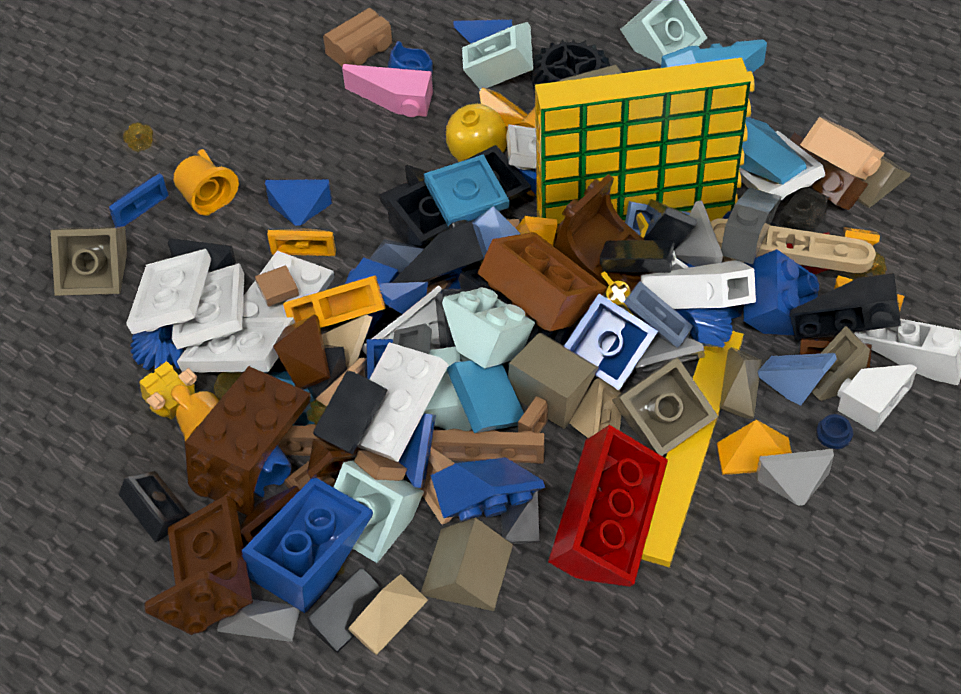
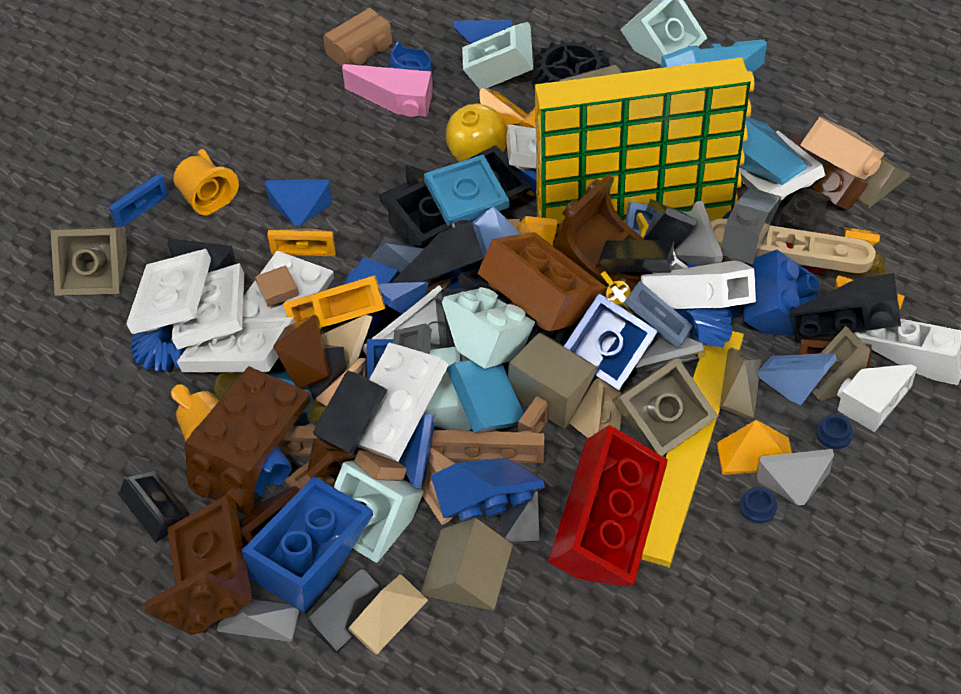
(146, 136): clear yellow plate -> none
(157, 388): yellow piece -> none
(758, 505): none -> dark blue plate

